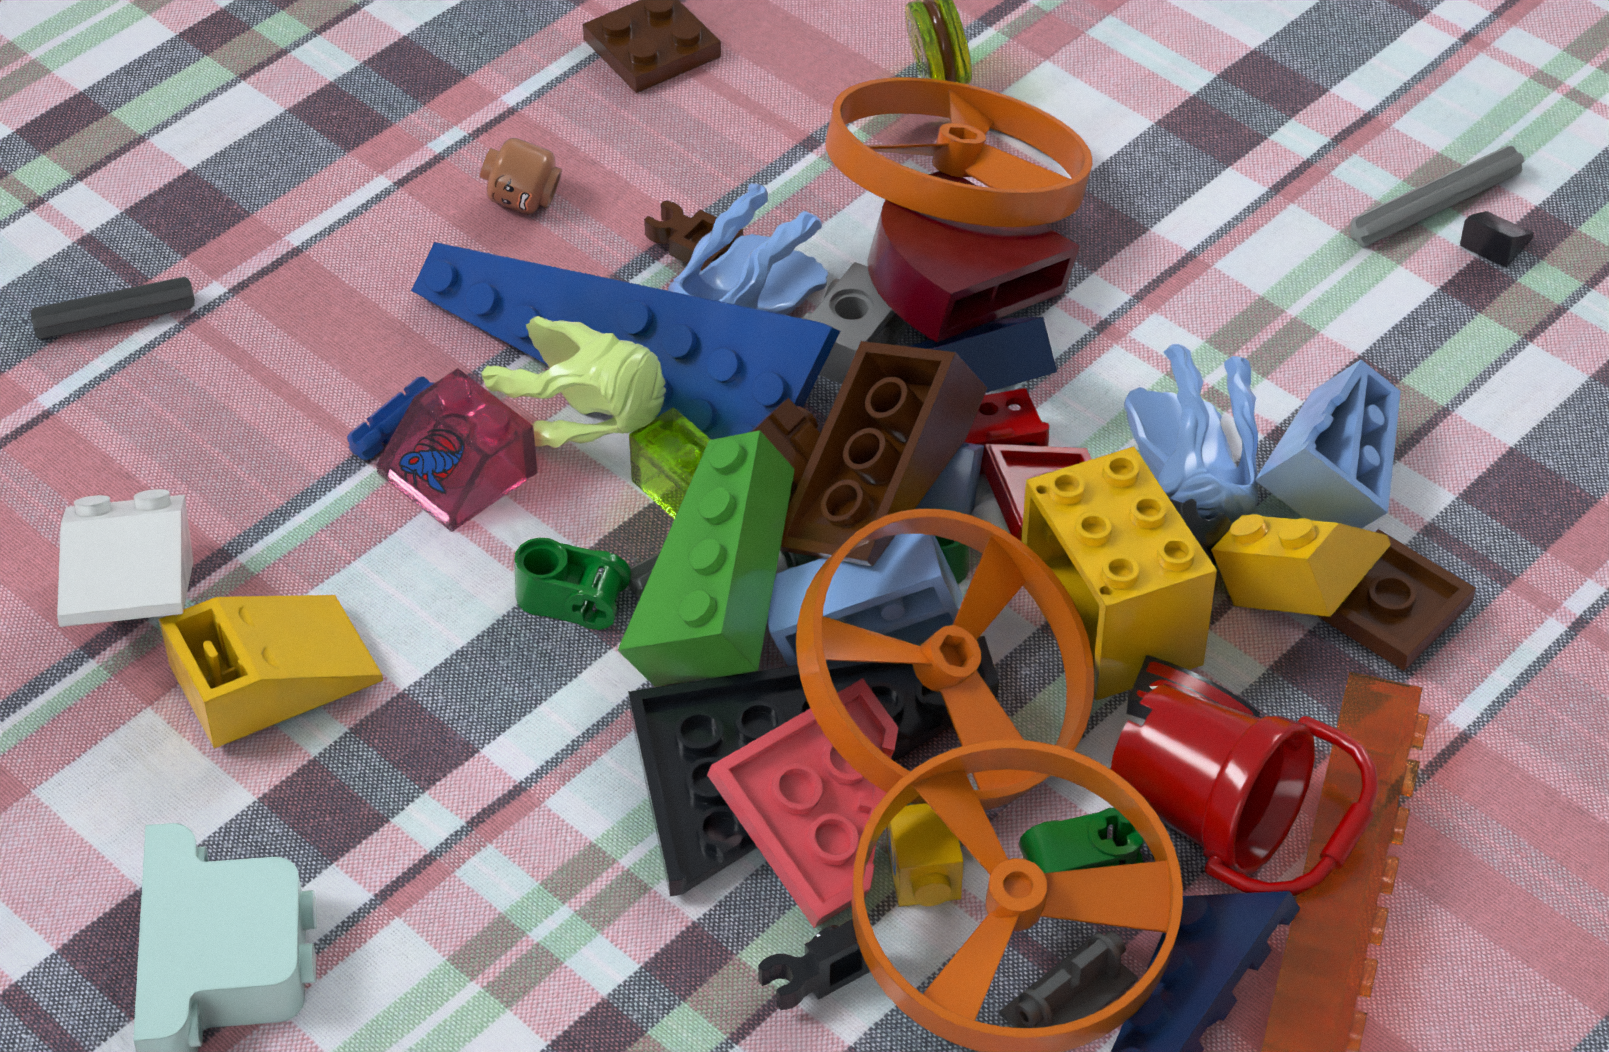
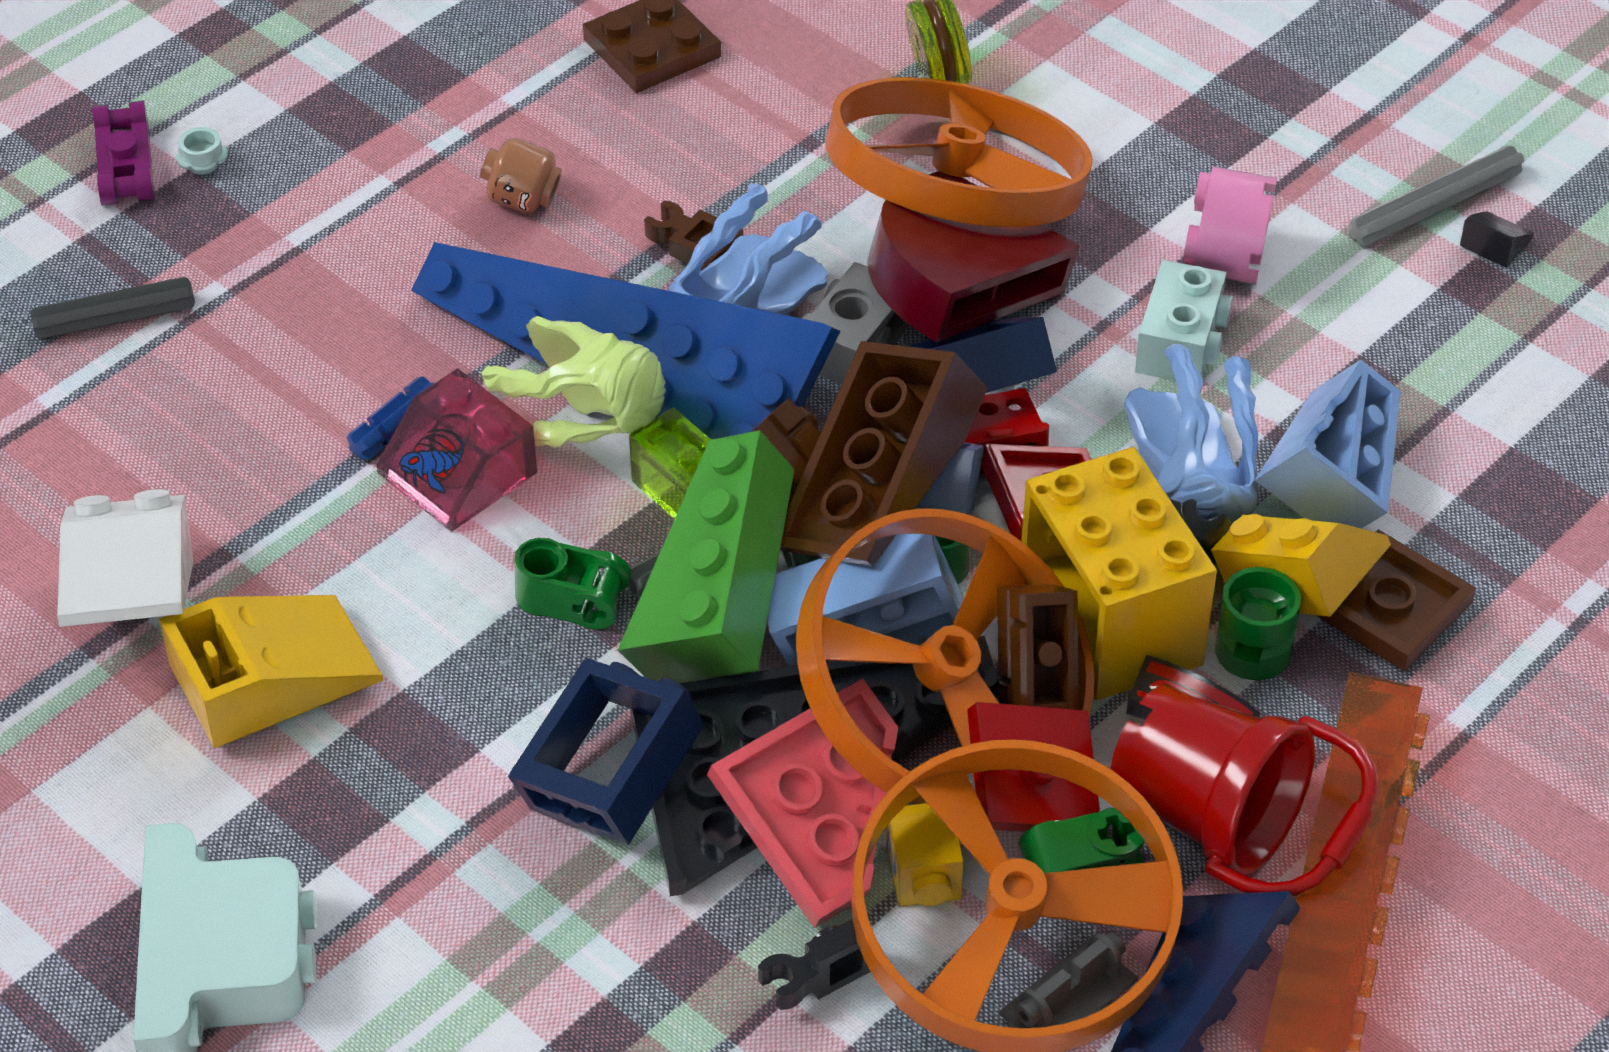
(123, 155): none -> magenta plate
(201, 150): none -> light aqua plate
(642, 777): none -> dark blue window
(1026, 798): none -> red plate
(1038, 646): none -> reddish brown brick
(1185, 311): none -> light aqua brick
(1231, 222): none -> bright pink brick
(1257, 623): none -> green wheel

